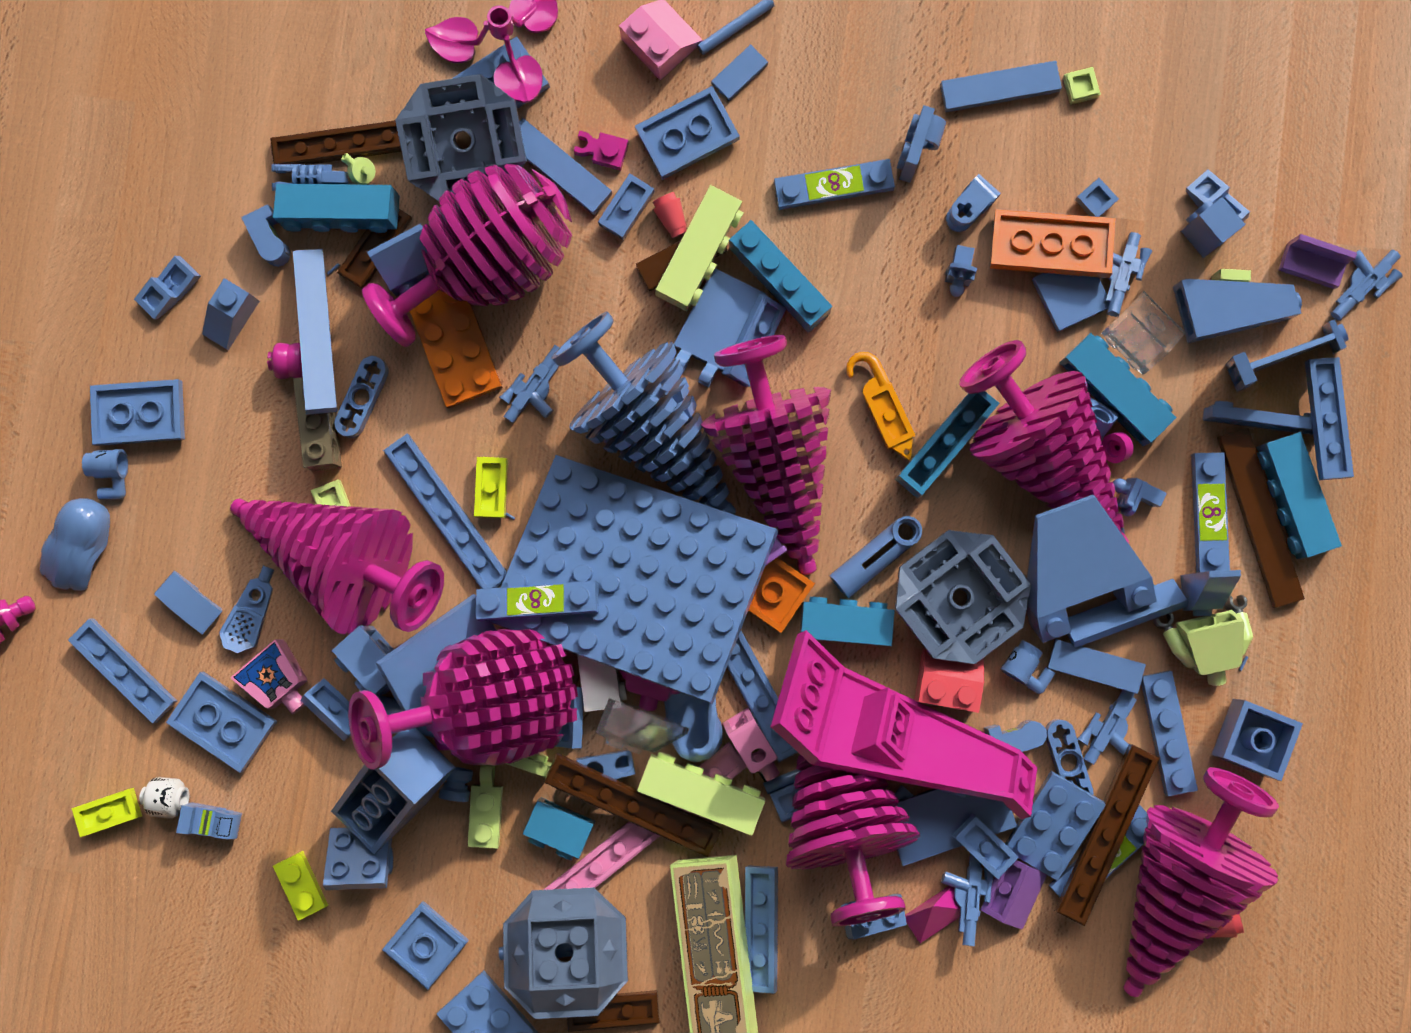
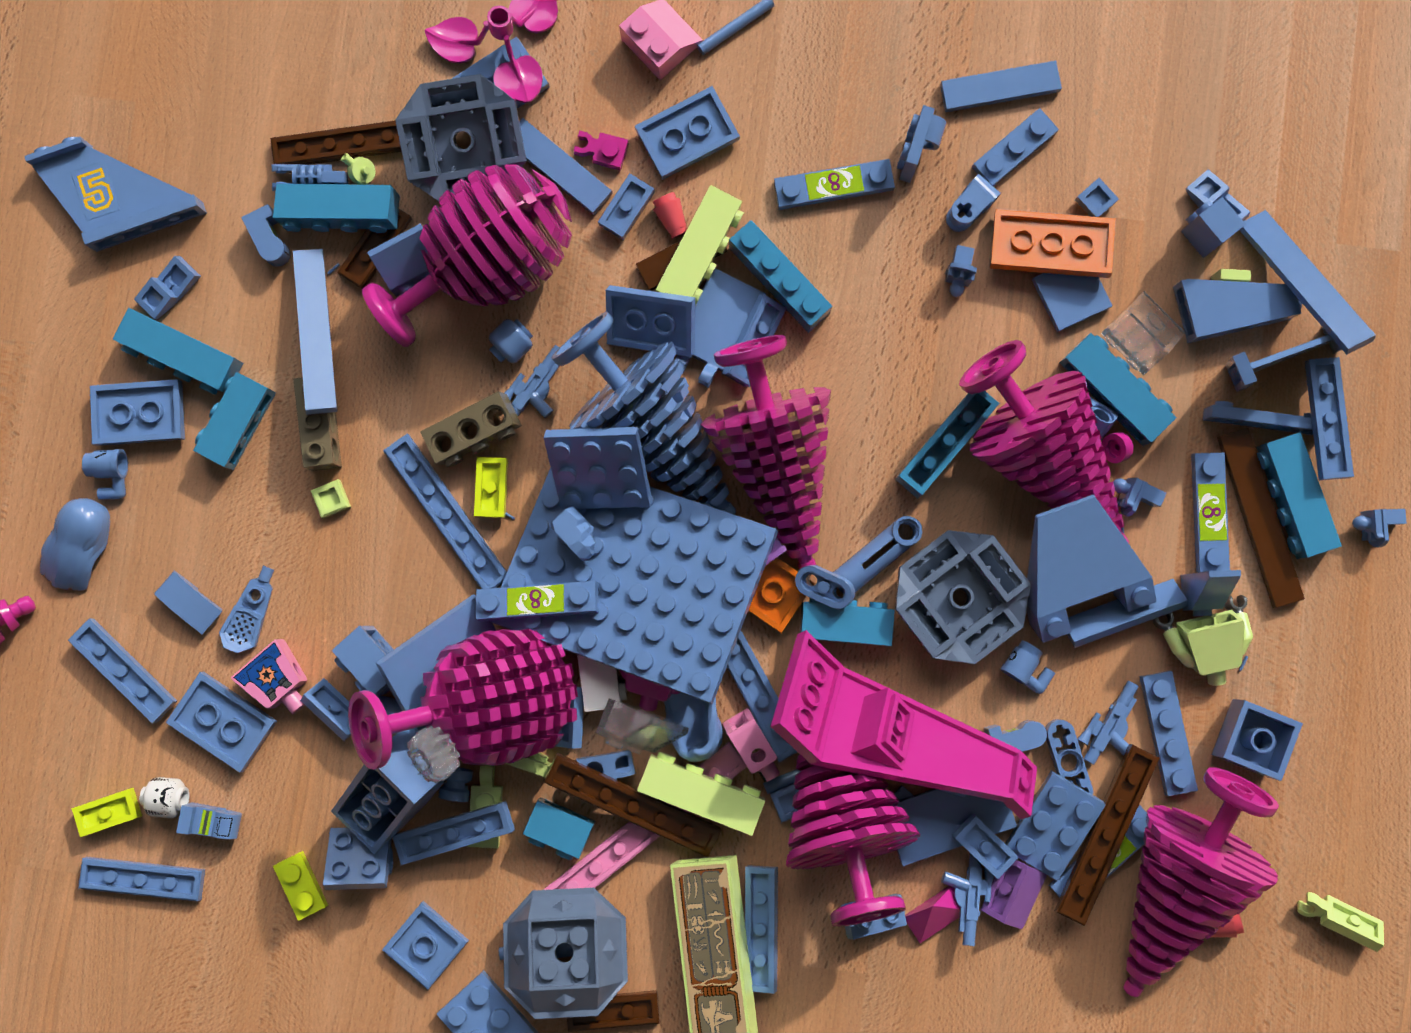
(108, 196): none -> medium blue piece
(141, 878): none -> medium blue tile
(176, 350): none -> dark azure brick
(228, 313): medium blue slope -> none
(233, 421): none -> dark azure brick
(285, 361): dark pink piece -> none
(346, 560): dark pink plant -> none
(377, 380): medium blue beam -> none
(433, 754): none -> clear gear
(453, 832): none -> medium blue plate
(455, 348): orange plate -> none
(457, 426): none -> dark tan brick
(510, 341): none -> medium blue head
(575, 532): none -> medium blue rock
(598, 467): none -> medium blue plate
(650, 319): none -> medium blue plate
(739, 72): medium blue piece -> none
(826, 586): none -> medium blue plate
(884, 406): light orange plate -> none
(950, 683): coral slope -> none
(1015, 147): none -> medium blue plate
(1081, 85): yellowish green tile -> none
(1096, 666): medium blue tile -> none
(1122, 270): medium blue piece -> none
(1307, 283): none -> medium blue tile
(1316, 260): medium lavender panel -> none
(1344, 920): none -> yellowish green plate
(1365, 279): medium blue piece -> none
(1375, 524): none -> medium blue piece

